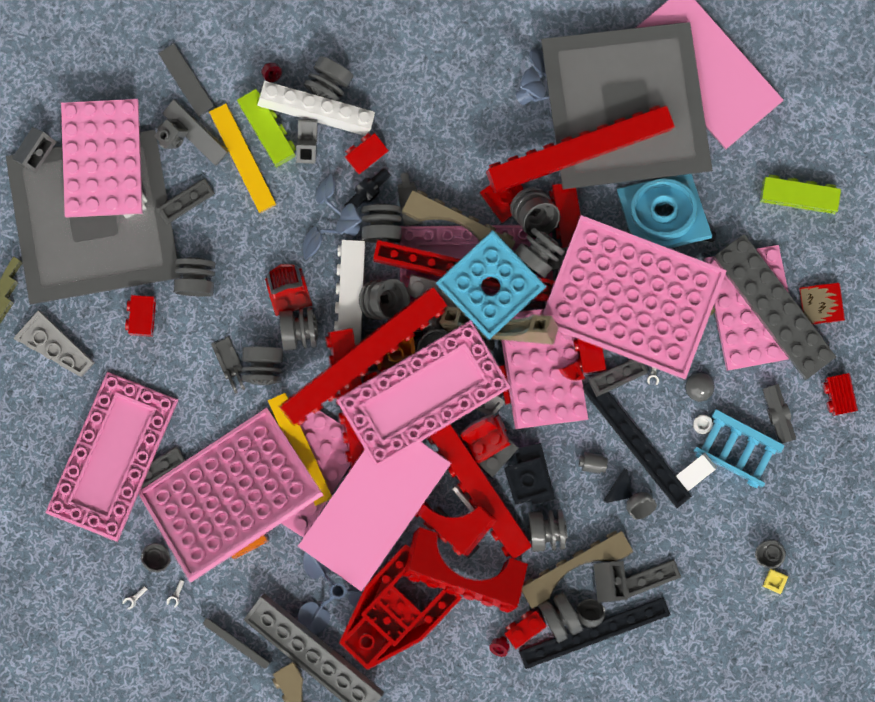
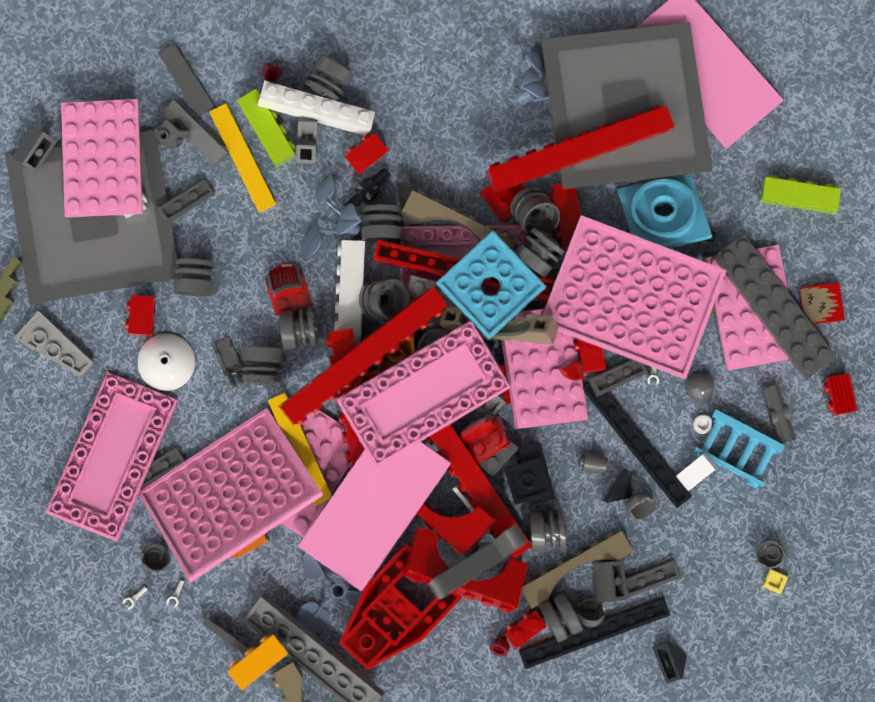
(179, 366): none -> white dish
(257, 661): none -> light orange brick
(478, 562): none -> dark grey beam
(671, 661): none -> black slope

